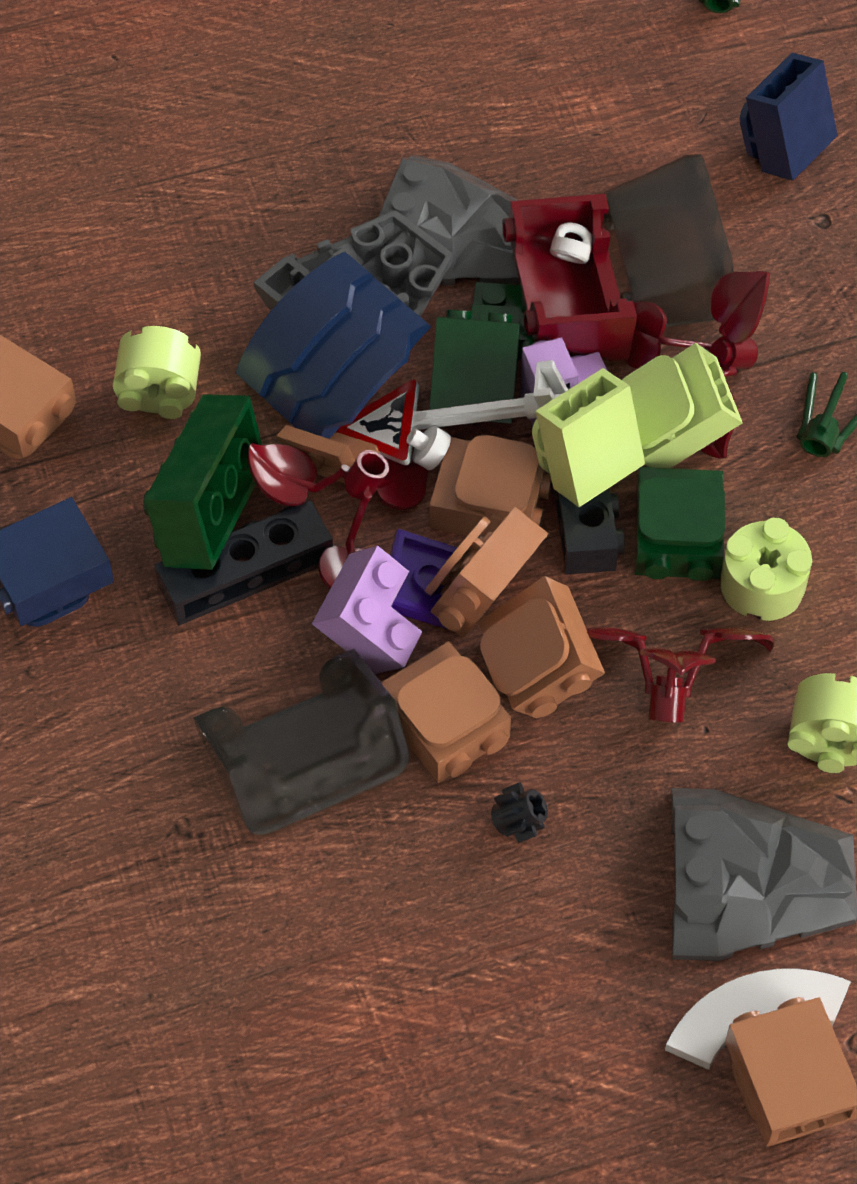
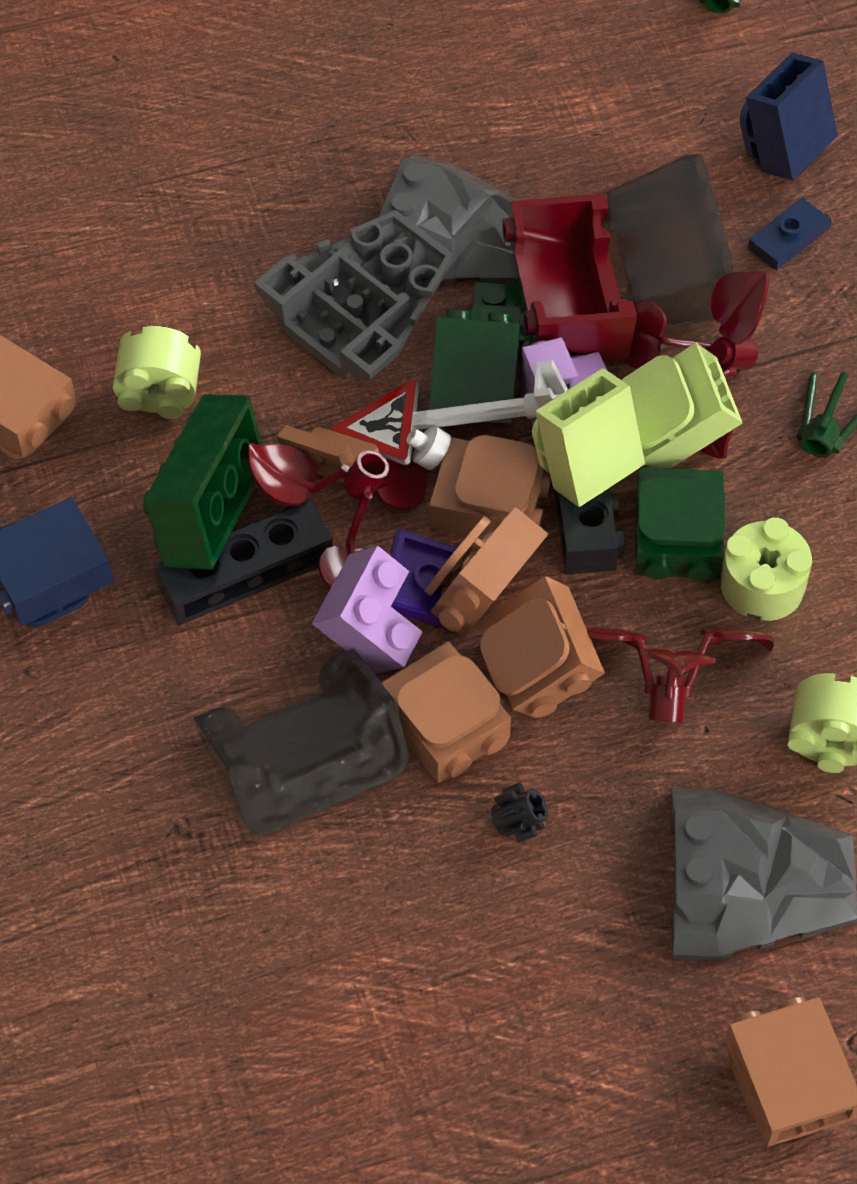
(330, 346): dark blue slope -> none
(571, 249): white tile -> none
(705, 1026): white tile -> none
(789, 233): none -> dark blue plate

